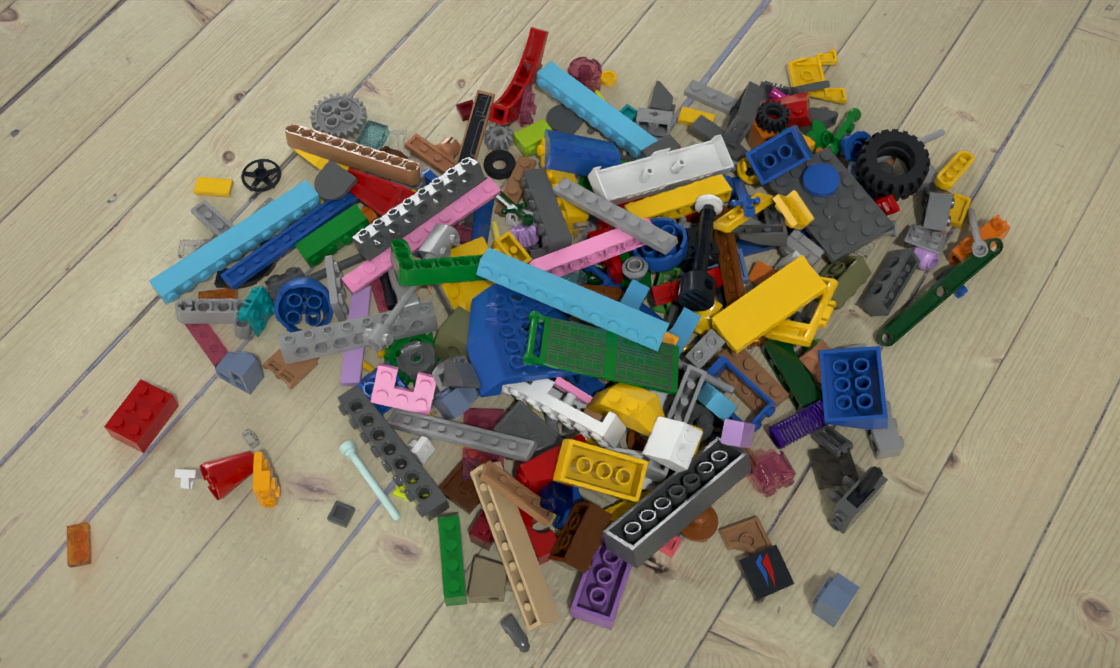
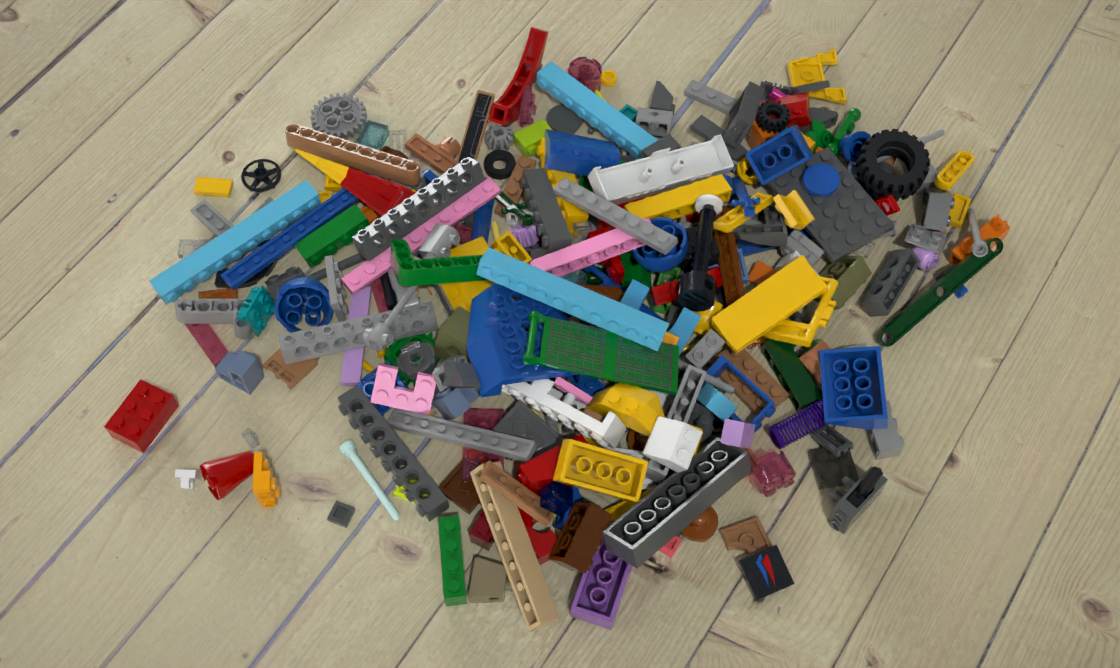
(78, 545): clear orange plate -> none
(334, 182): dark grey tile -> none
(421, 449): white tile -> none
(464, 109): dark red plate -> none
(515, 632): dark grey piece -> none
(635, 268): light grey cone -> none
(689, 116): yellow tile -> none
(834, 598): sand blue brick -> none

